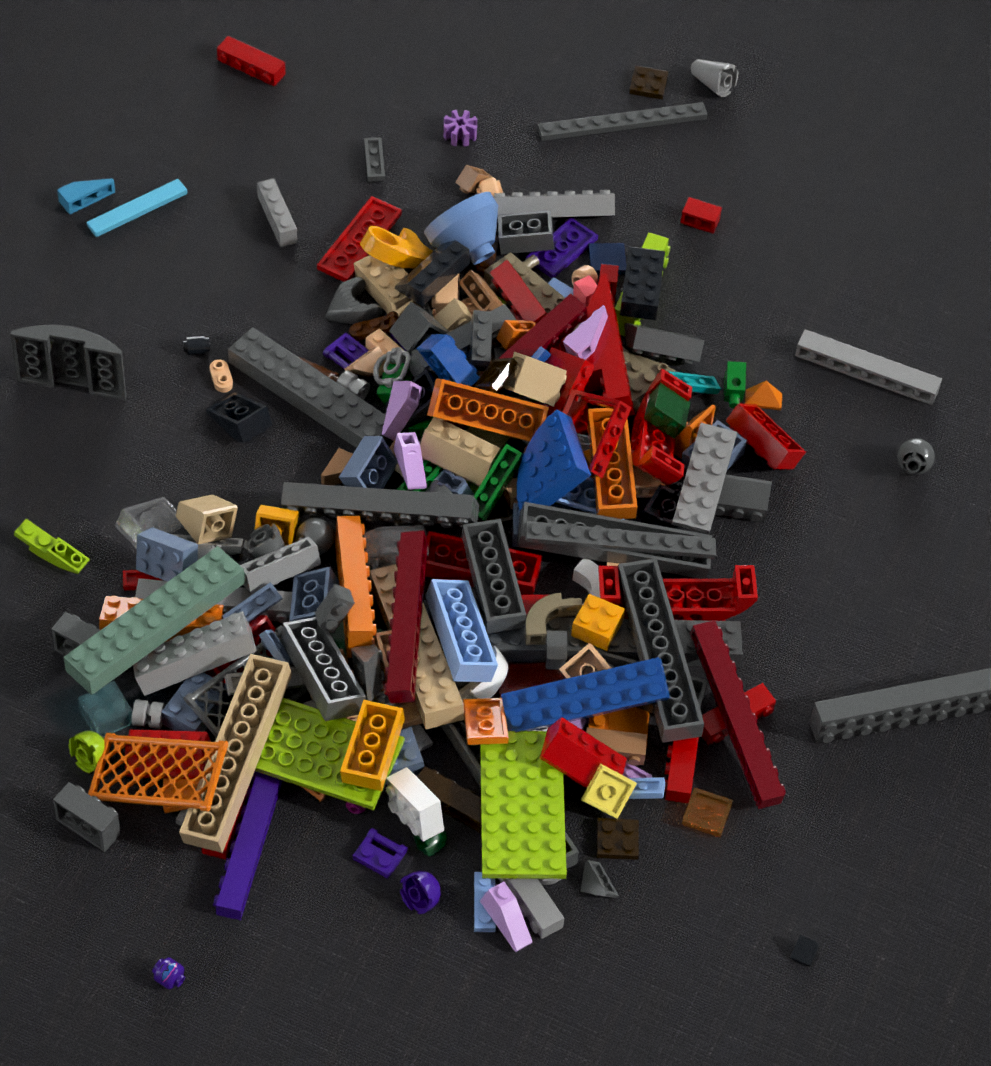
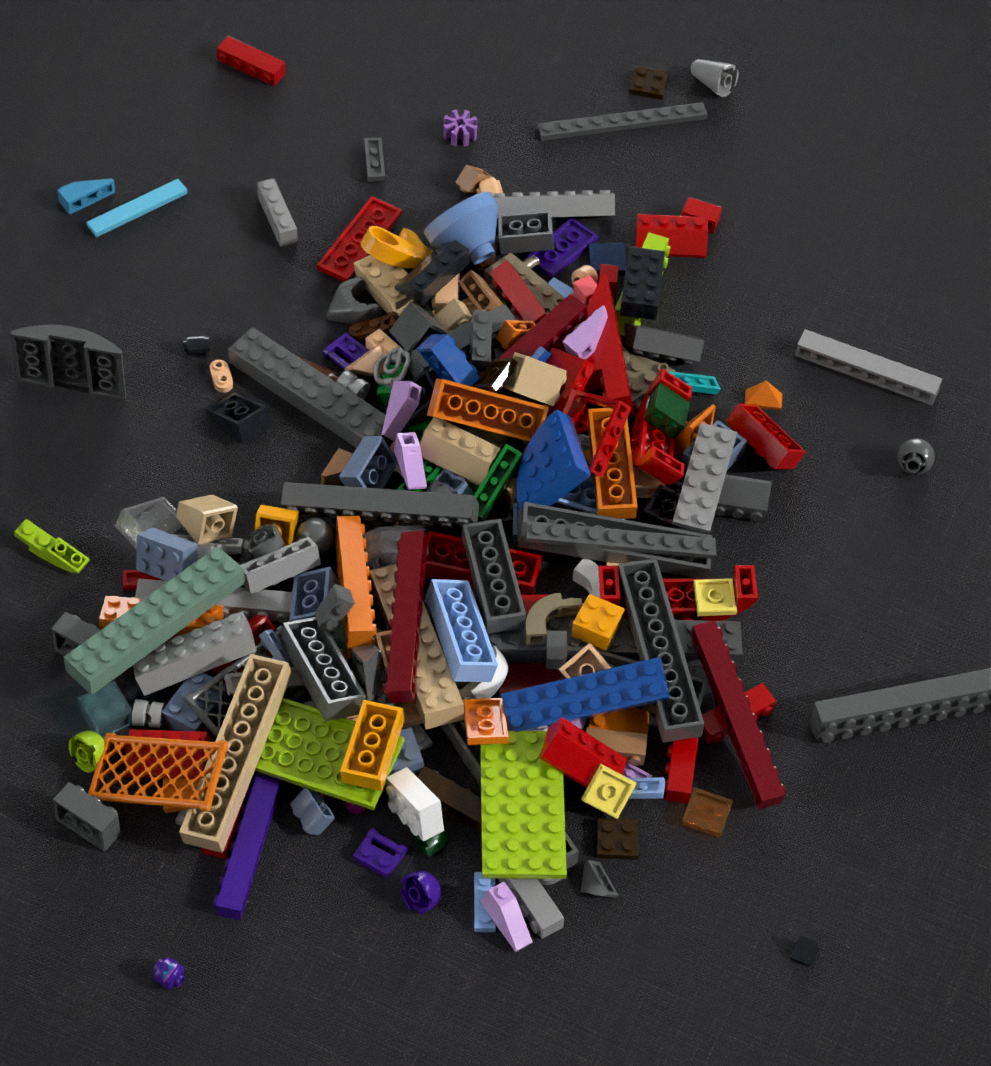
(257, 603): sand blue plate -> none
(312, 811): none -> sand blue brick
(686, 234): none -> red slope
(714, 597): none -> light yellow tile
(734, 383): green torso -> none

